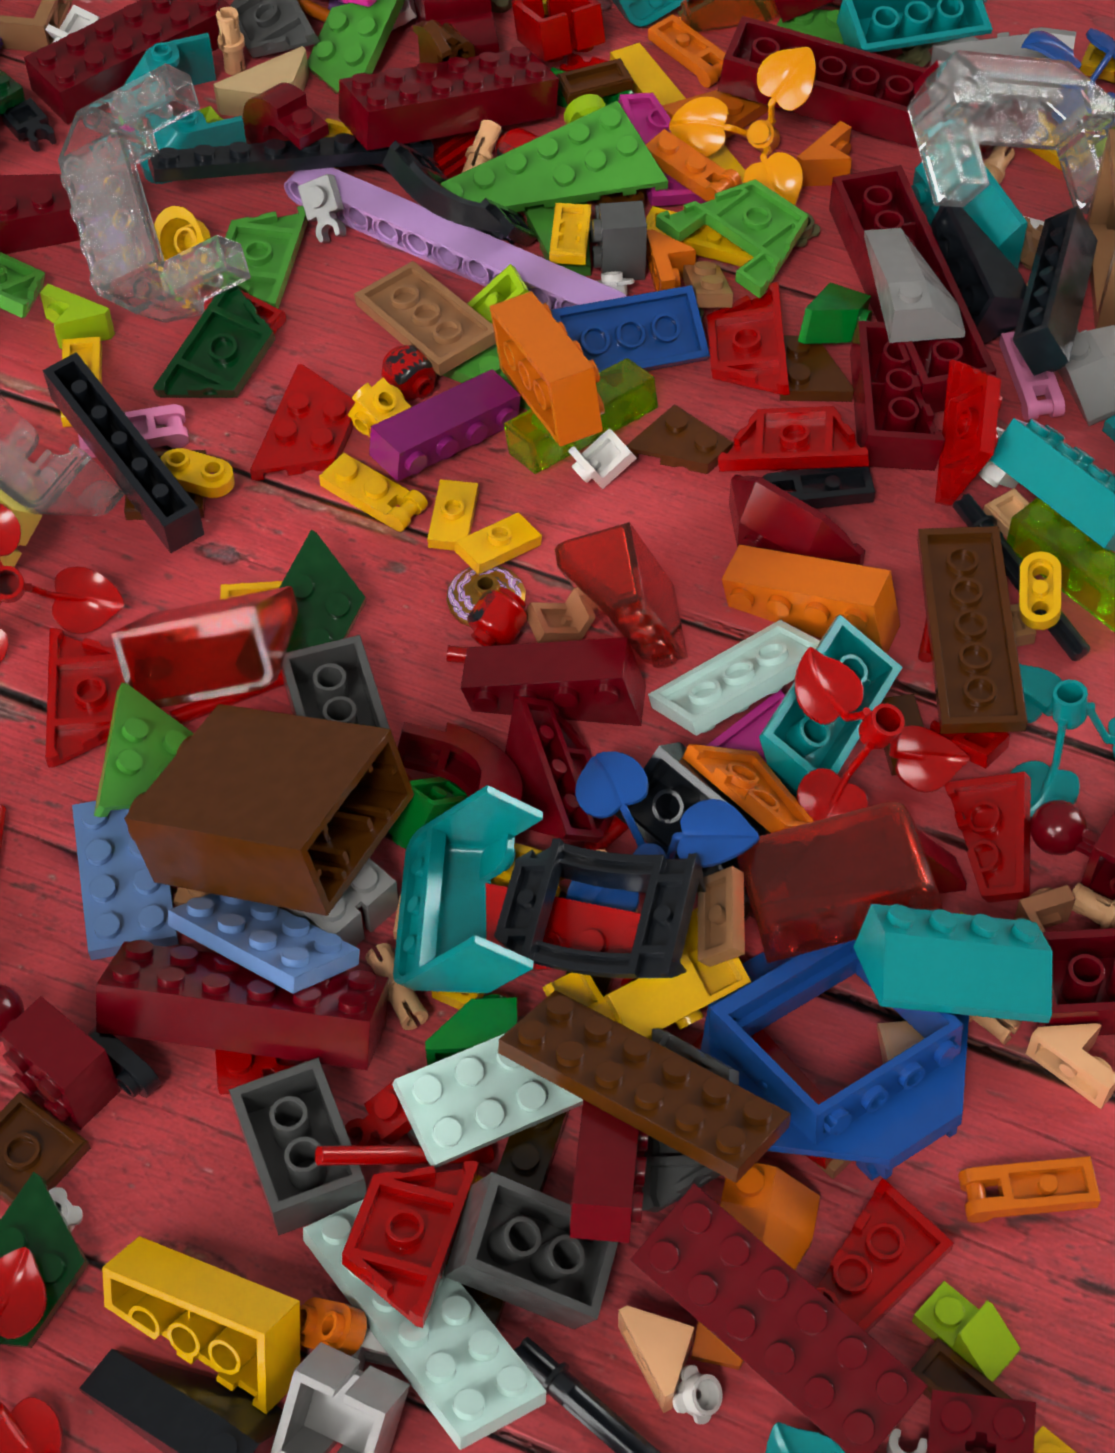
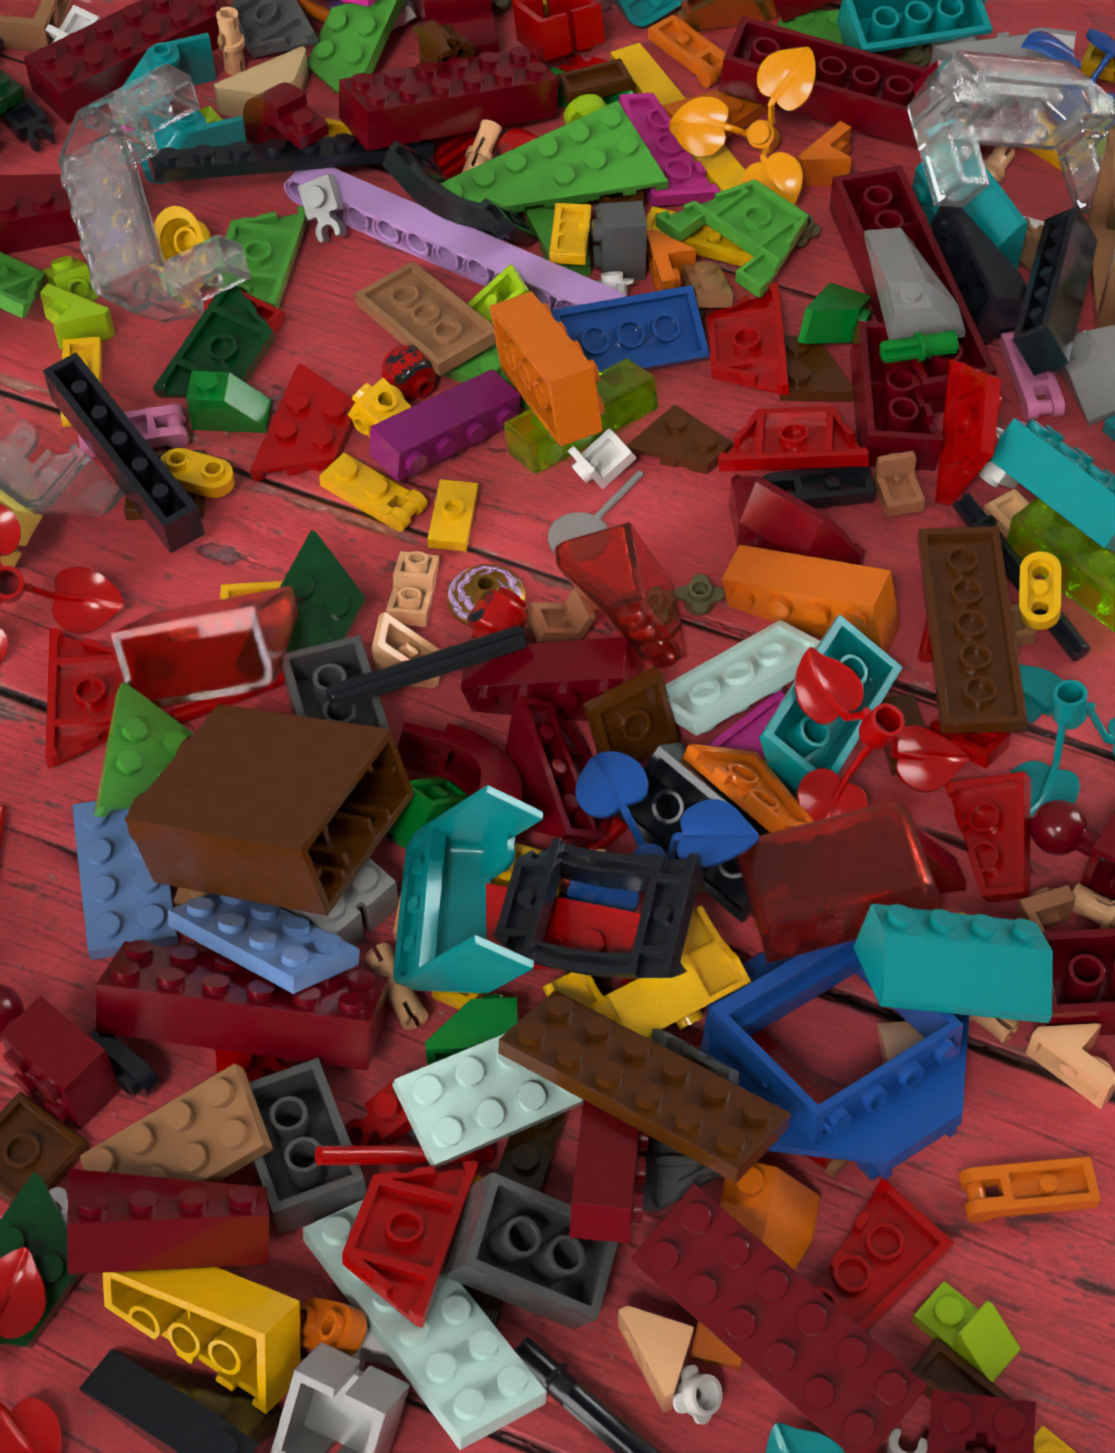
(71, 276): none -> lime bracket
(162, 1223): none -> dark red wedge
(192, 1137): none -> medium nougat plate
(226, 404): none -> green slope
(398, 643): none -> light nougat slope
(413, 588): none -> light nougat slope
(425, 667): none -> black axle
(498, 543): yellow plate -> none
(580, 523): none -> light grey piece
(633, 717): none -> reddish brown tile
(691, 166): orange plate -> none
(699, 603): none -> olive plate
(721, 917): medium nougat plate -> none
(898, 484): none -> nougat bracket
(919, 346): none -> green axle

